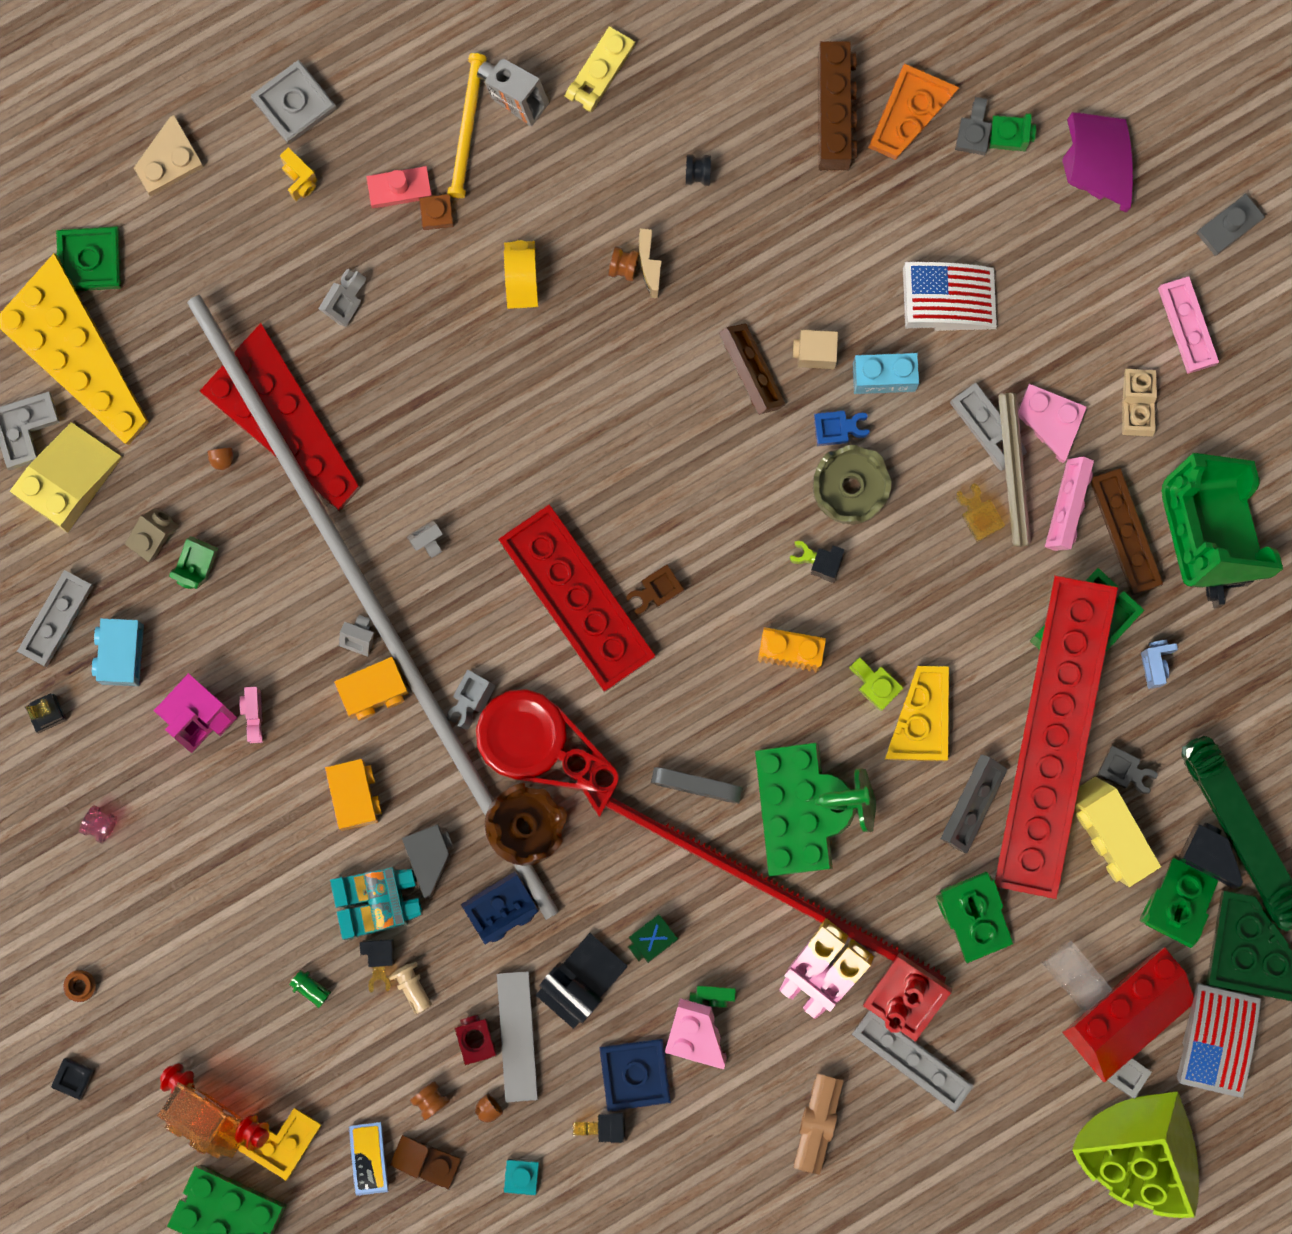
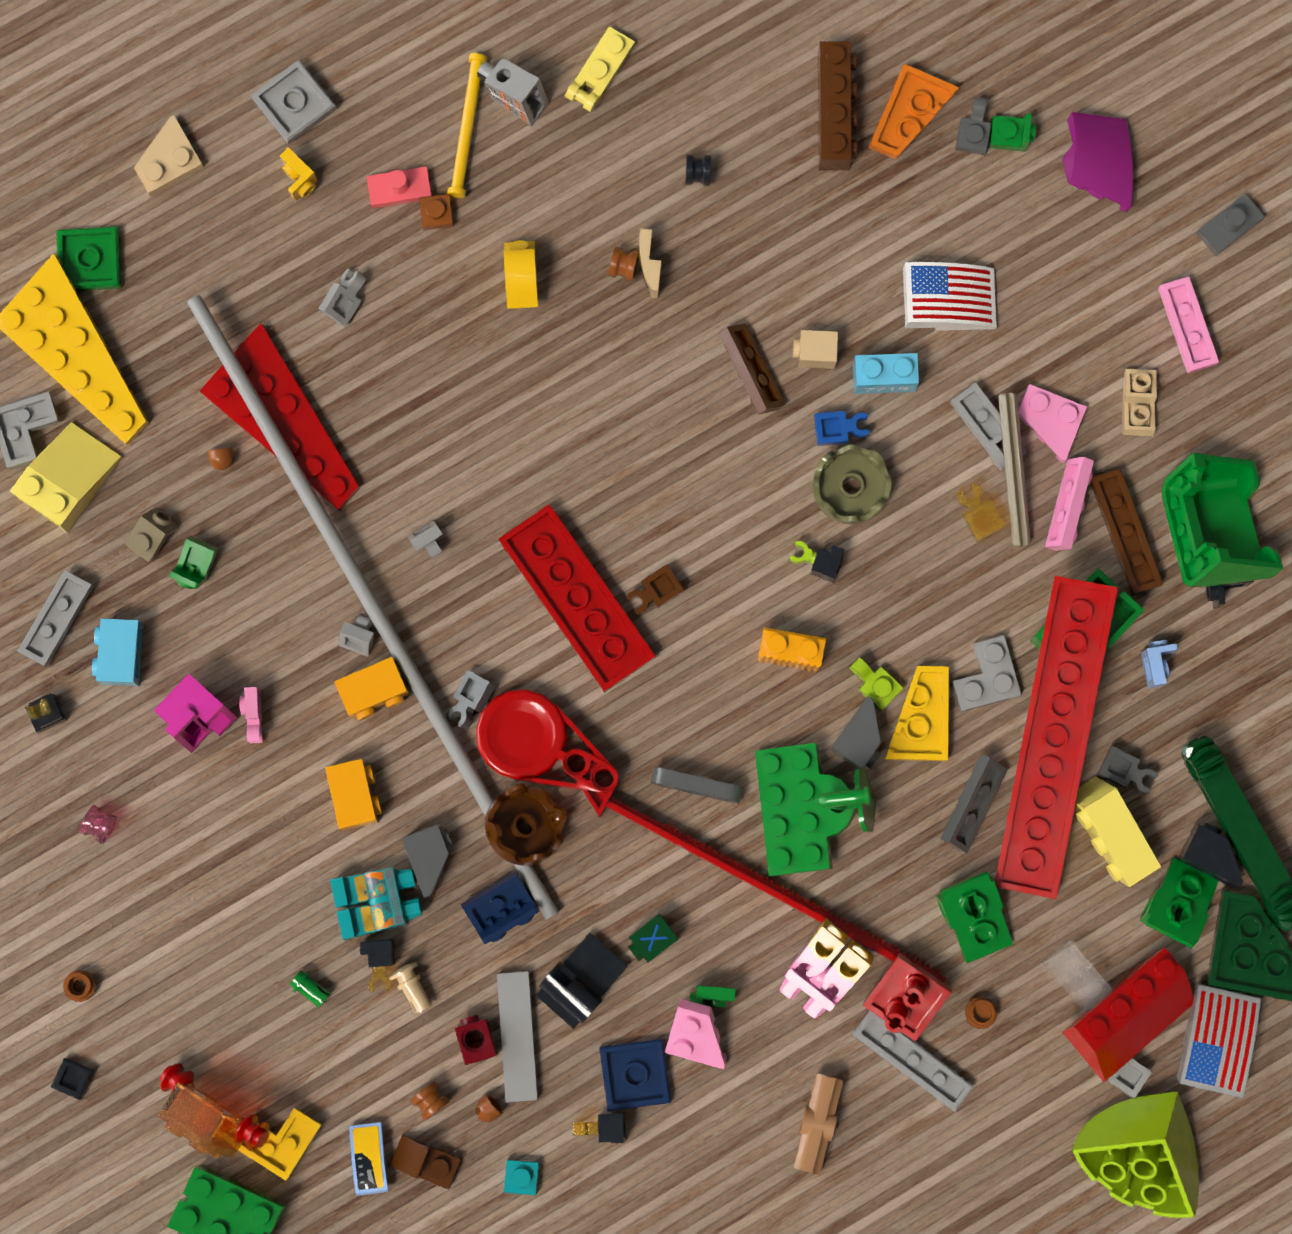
(860, 738): none -> dark grey slope
(981, 1012): none -> dark orange plate
(996, 679): none -> light grey plate

